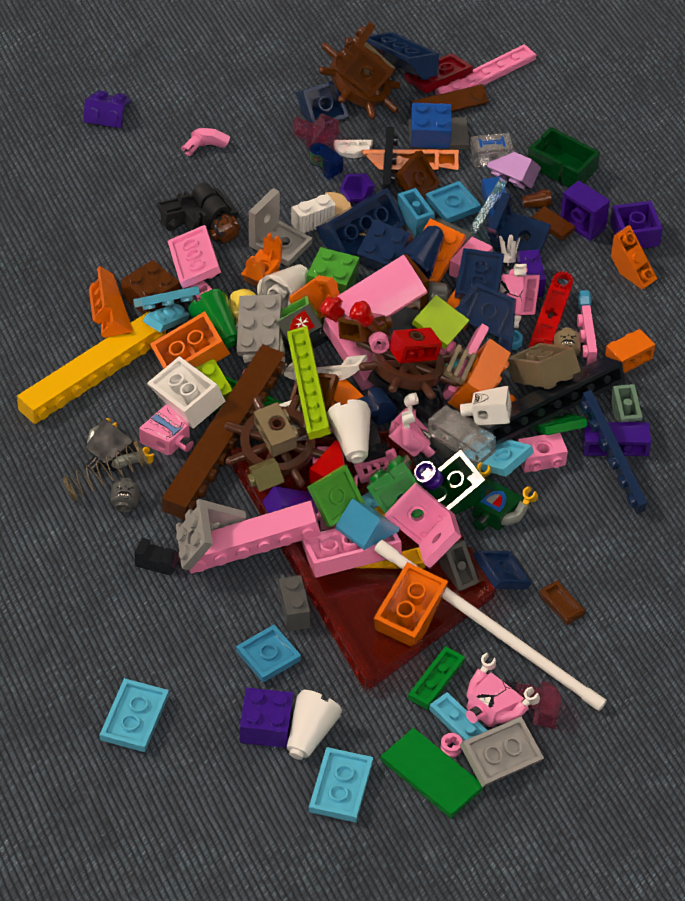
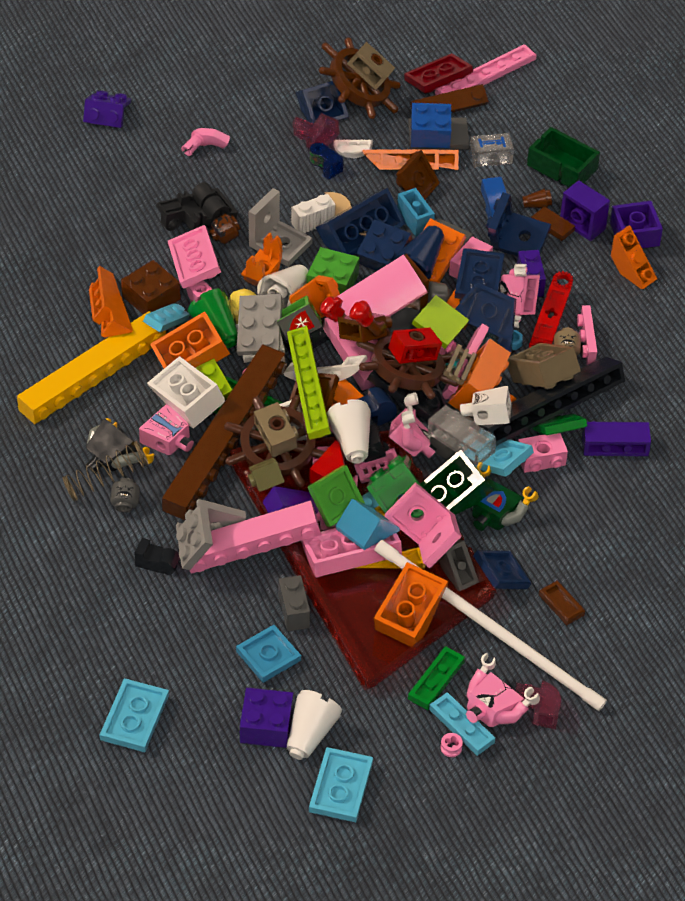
(166, 298): medium azure plate -> none
(357, 57): reddish brown bracket -> none
(357, 187): dark purple panel -> none
(379, 348): bright pink bush -> none
(389, 158): black plate -> none
(406, 54): dark blue slope -> none
(428, 475): dark purple wheel -> none
(432, 773): green tile -> none
(453, 202): dark azure plate -> none
(487, 206): clear light blue tile -> none
(501, 751): light grey plate -> none
(510, 253): white piece -> none
(517, 168): lavender slope -> none
(584, 298): dark azure tile -> none
(616, 457): dark blue plate -> none
(626, 403): sand green slope -> none
(631, 350): orange brick -> none

